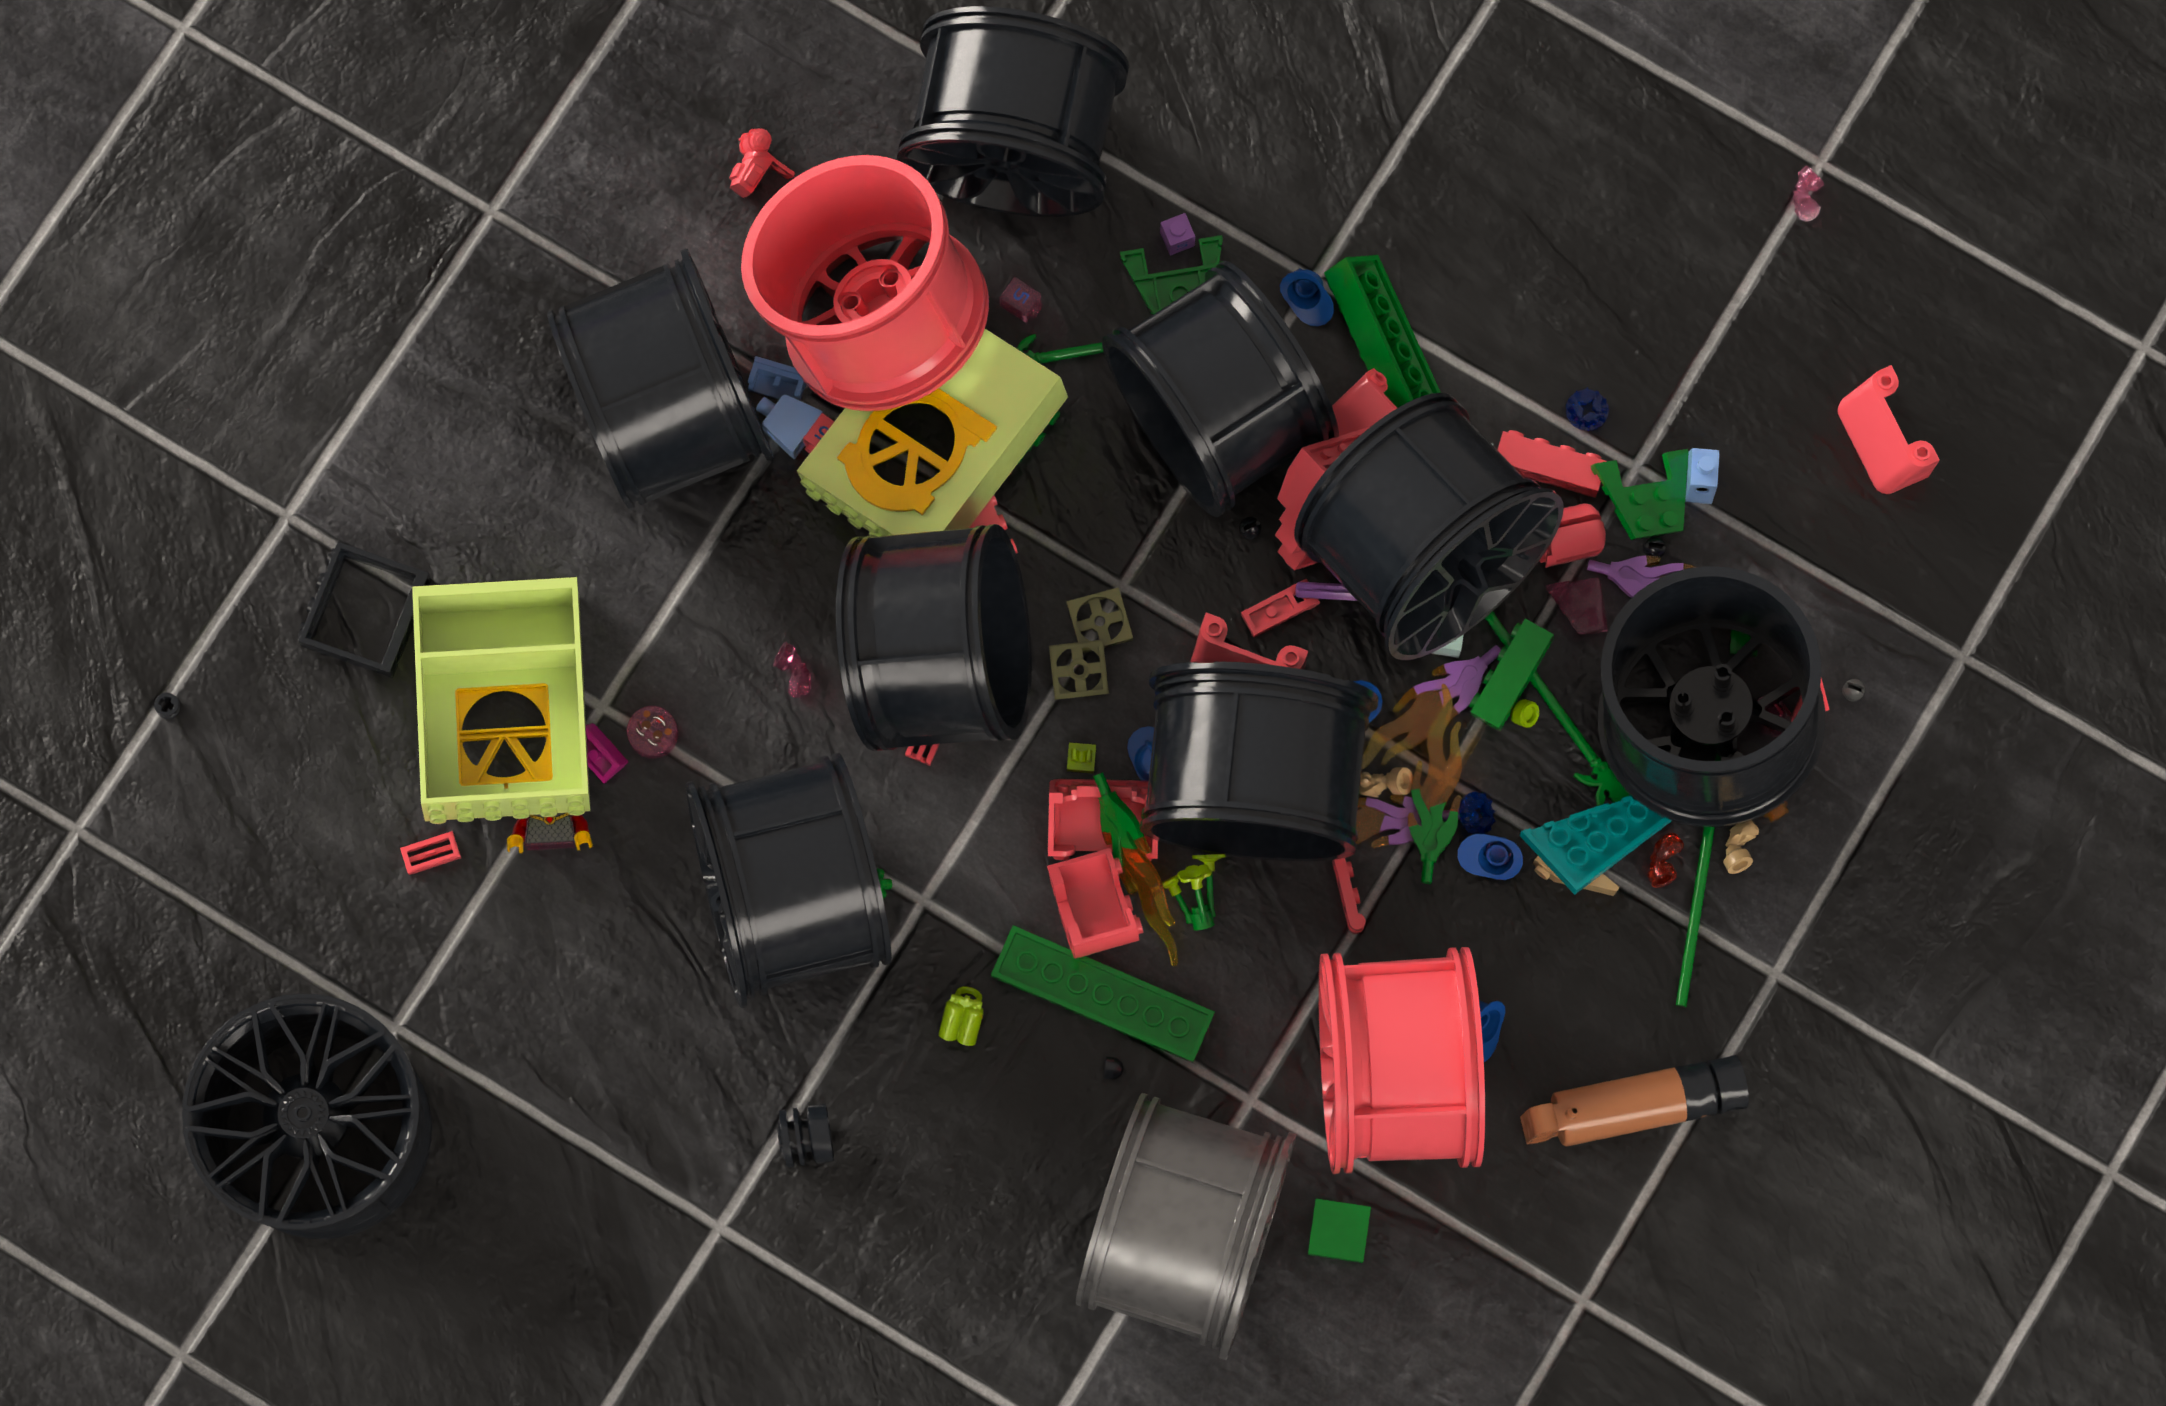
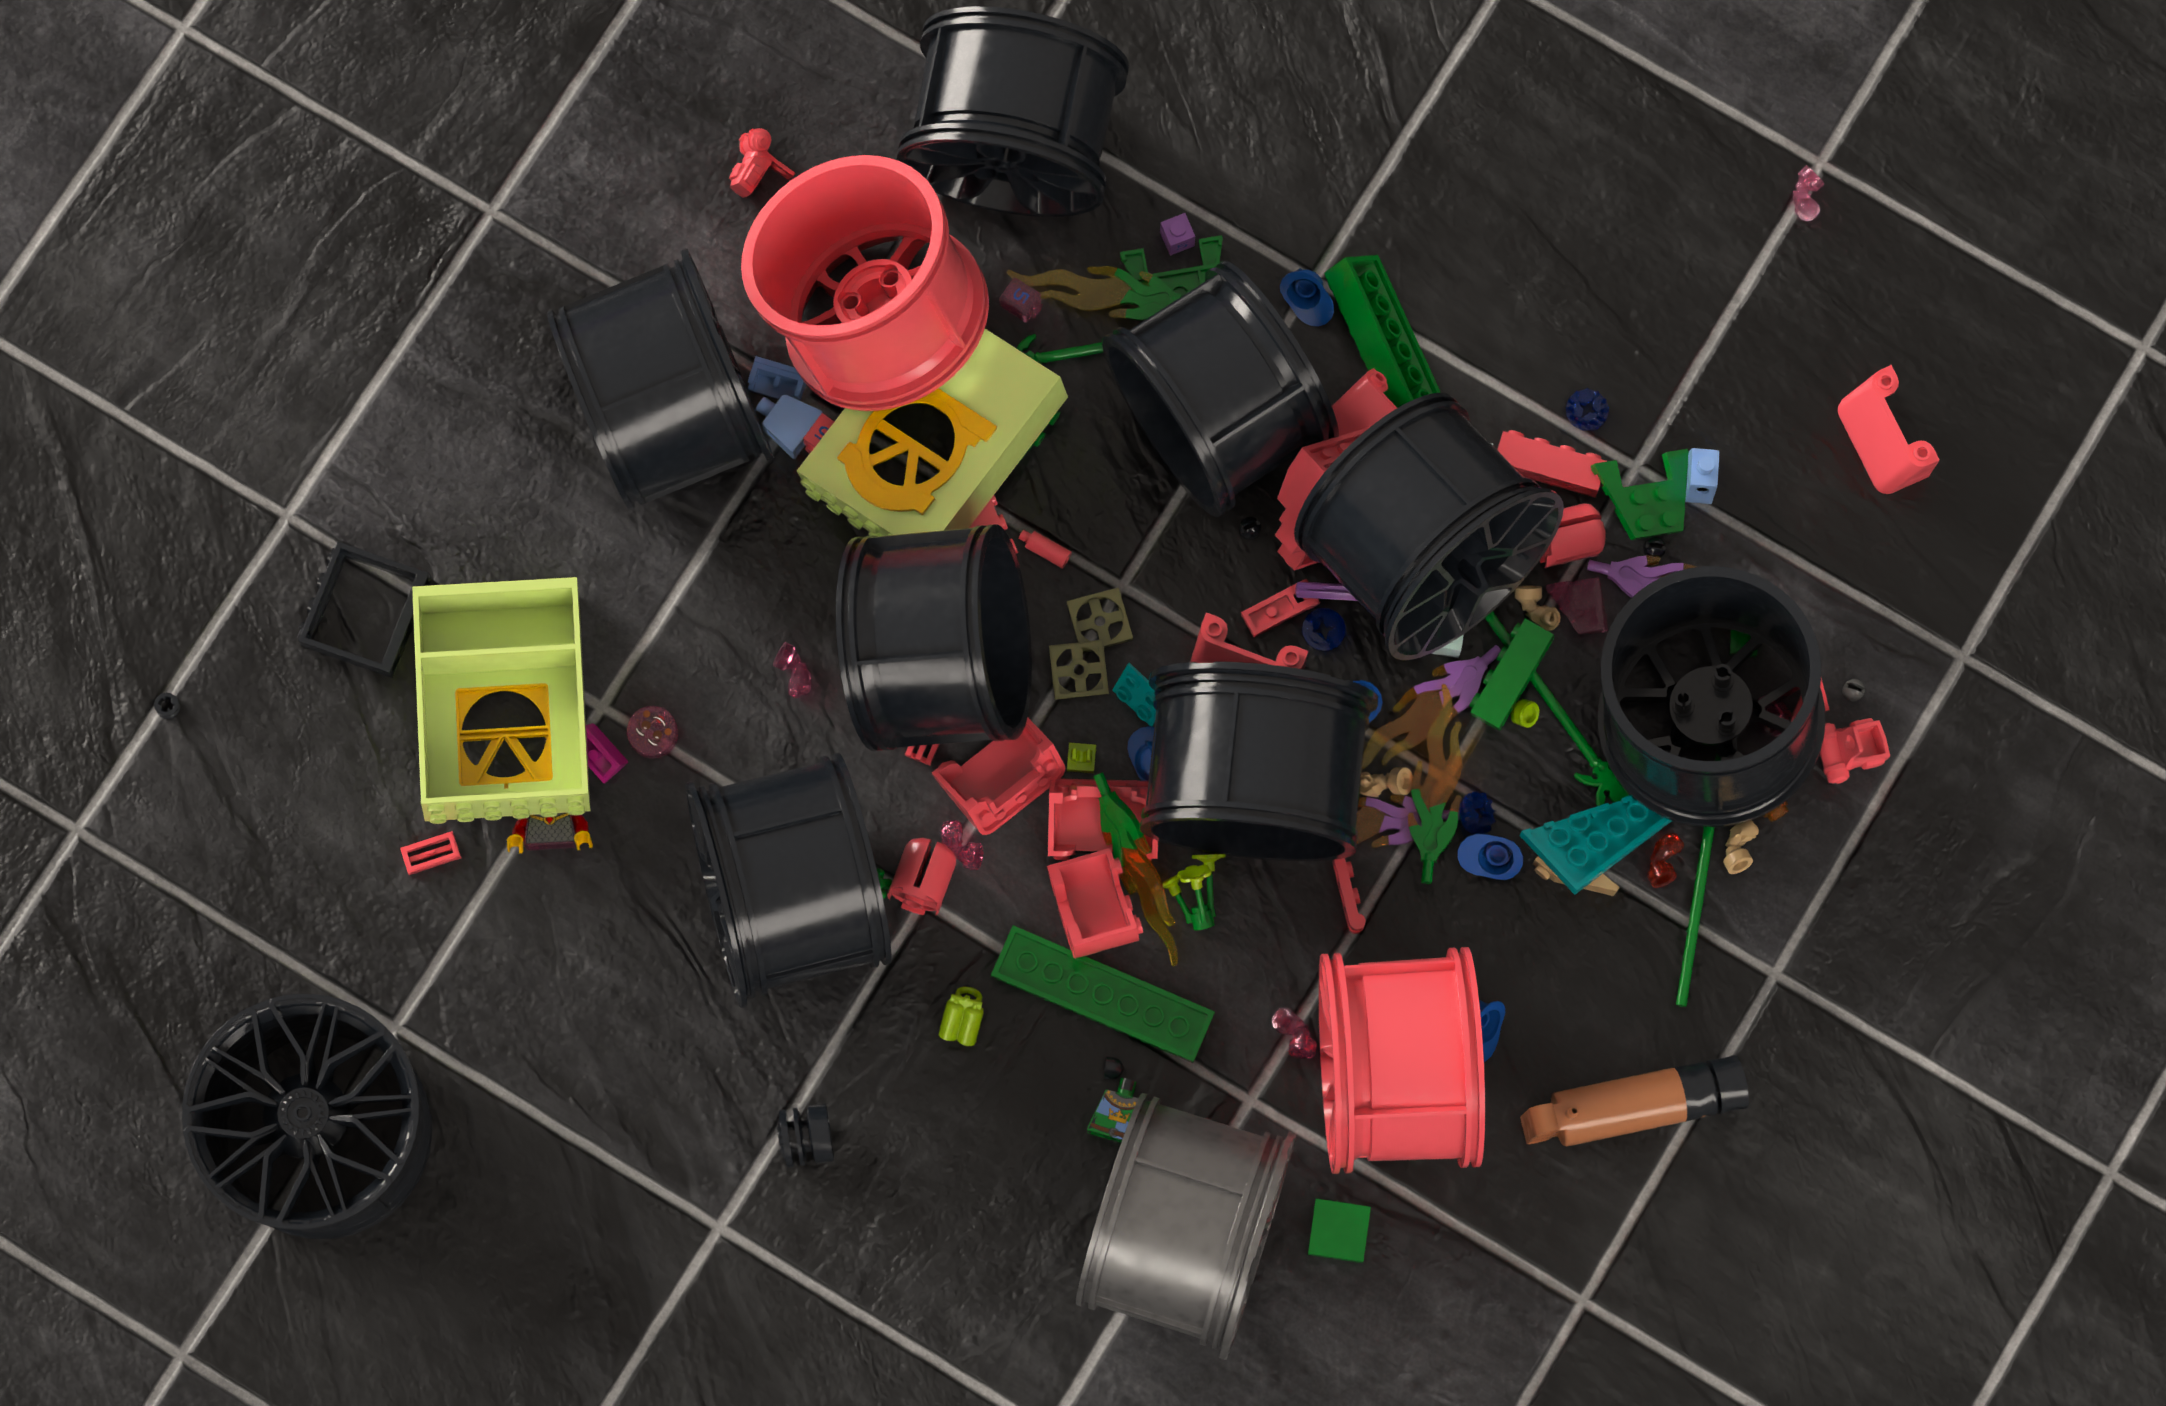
(935, 881): none -> coral cylinder
(971, 854): none -> clear pink arm
(1002, 778): none -> coral windscreen
(1046, 548): none -> coral cylinder
(1106, 293): none -> clear yellow piece
(1114, 1112): none -> torso
(1136, 693): none -> teal hinge
(1288, 1023): none -> clear pink arm
(1331, 620): none -> clear blue gear
(1544, 616): none -> tan arm
(1852, 747): none -> coral piece

